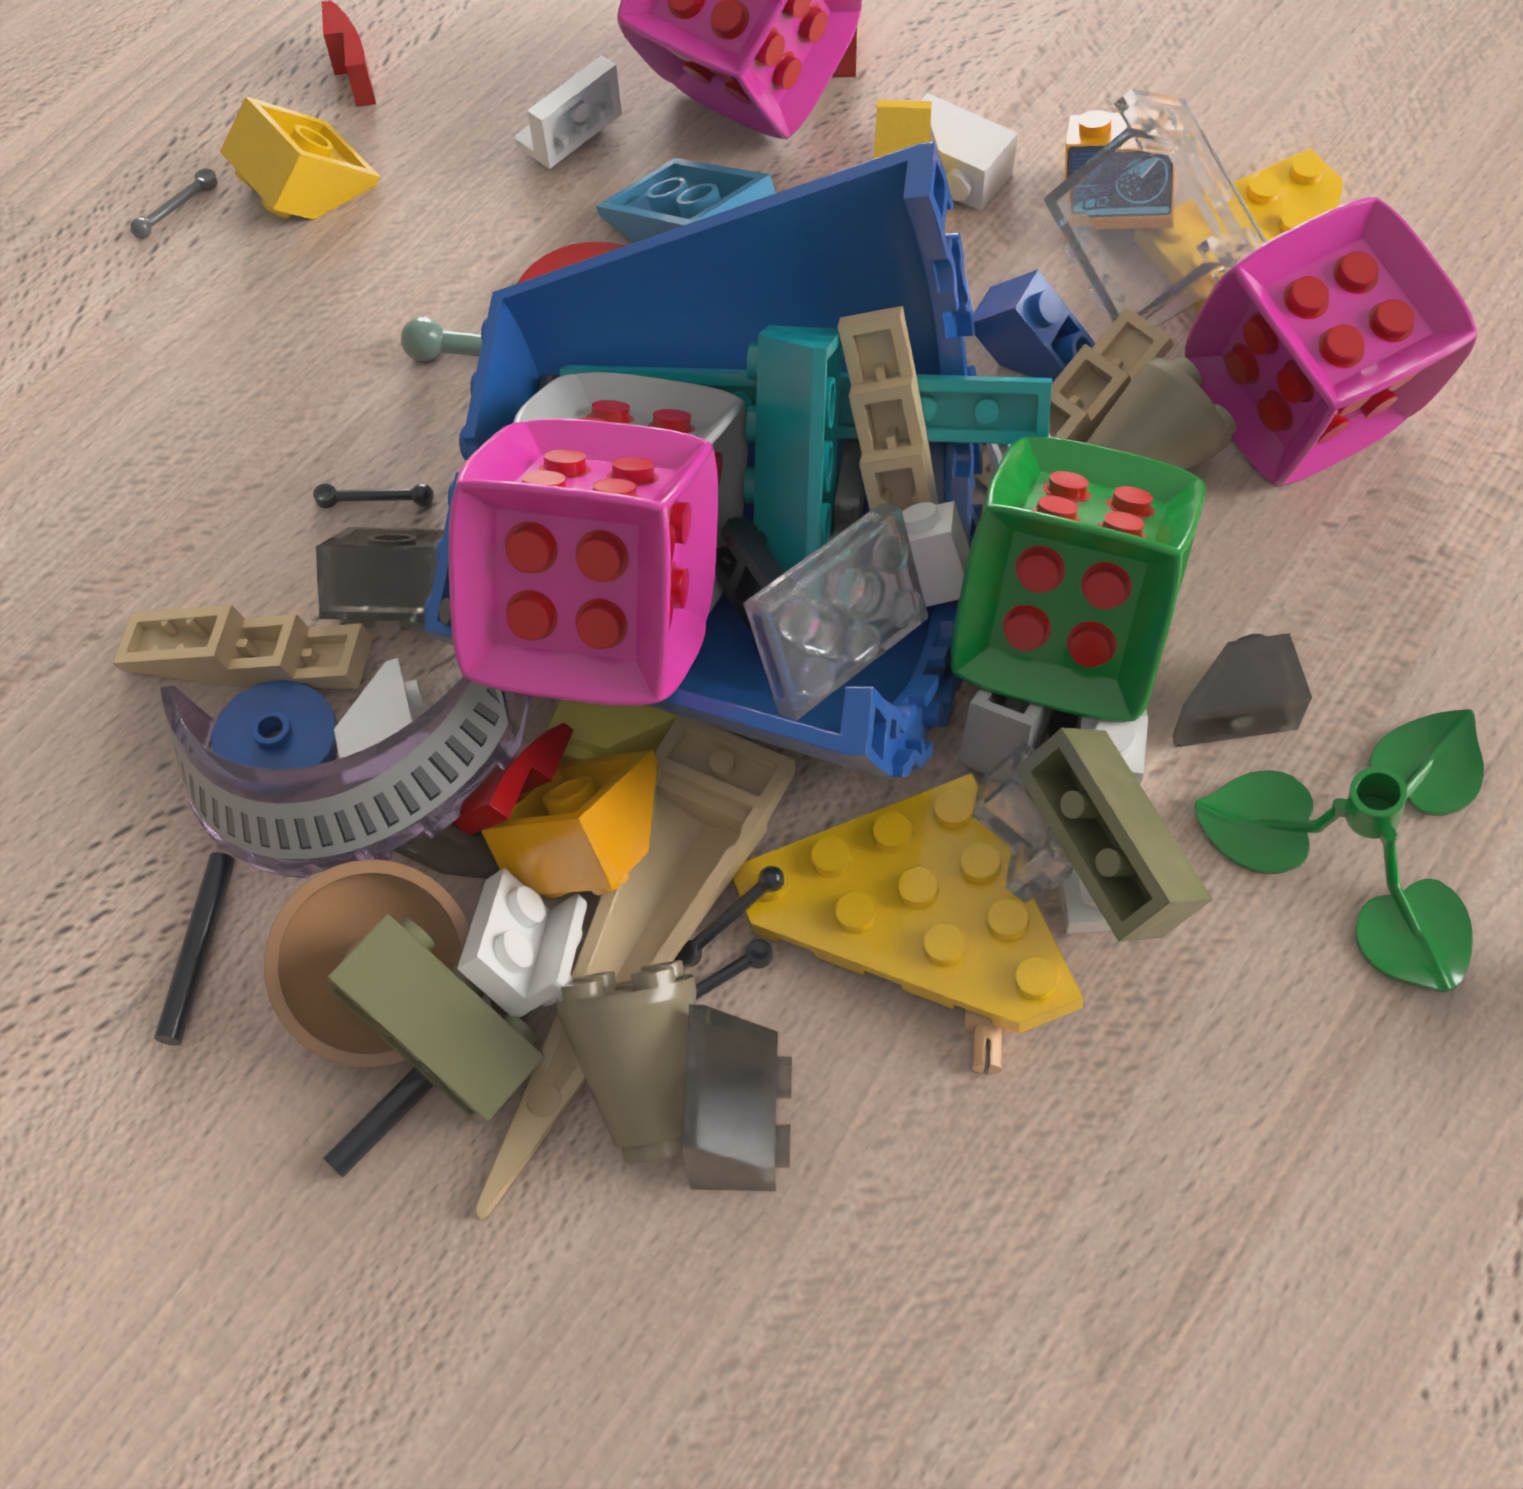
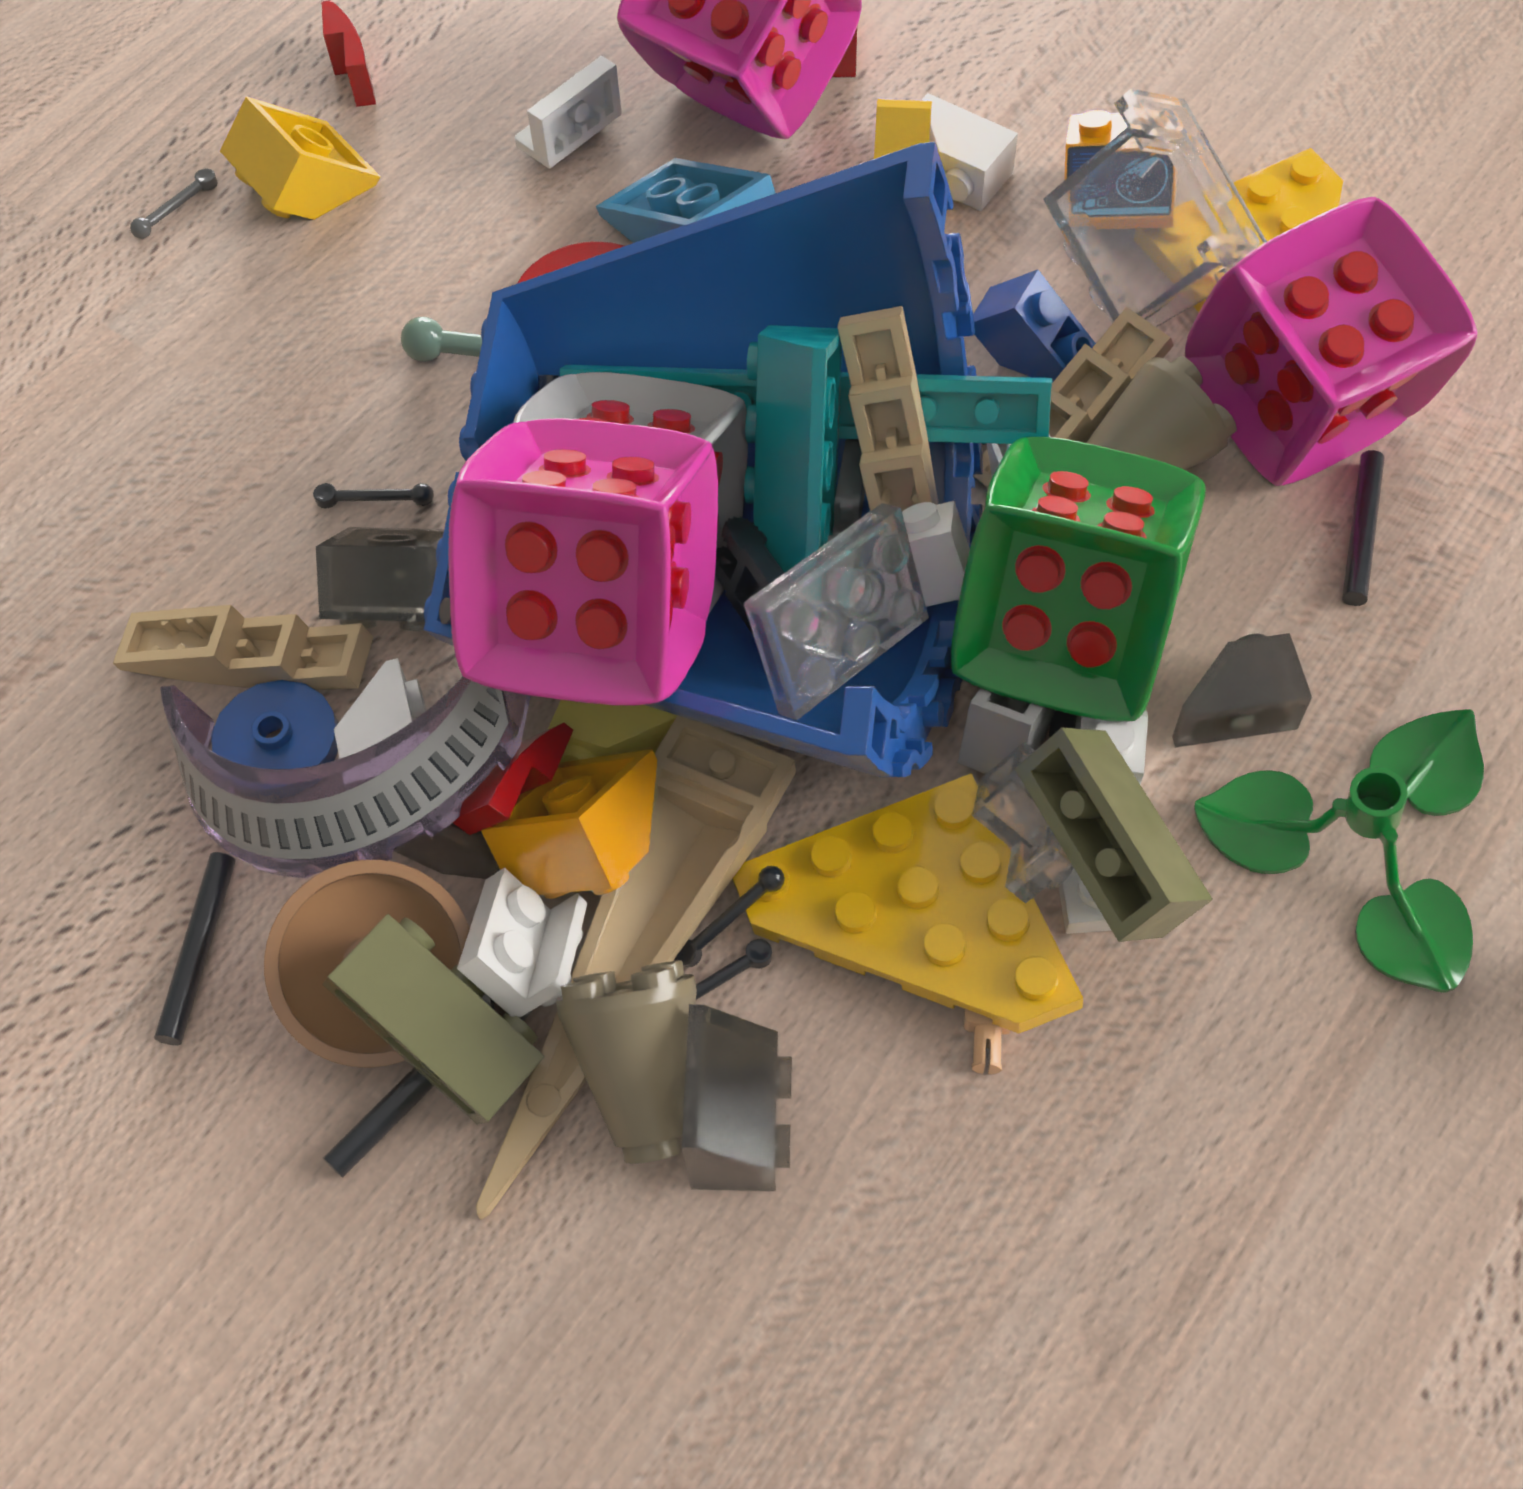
(1363, 528): none -> black bar

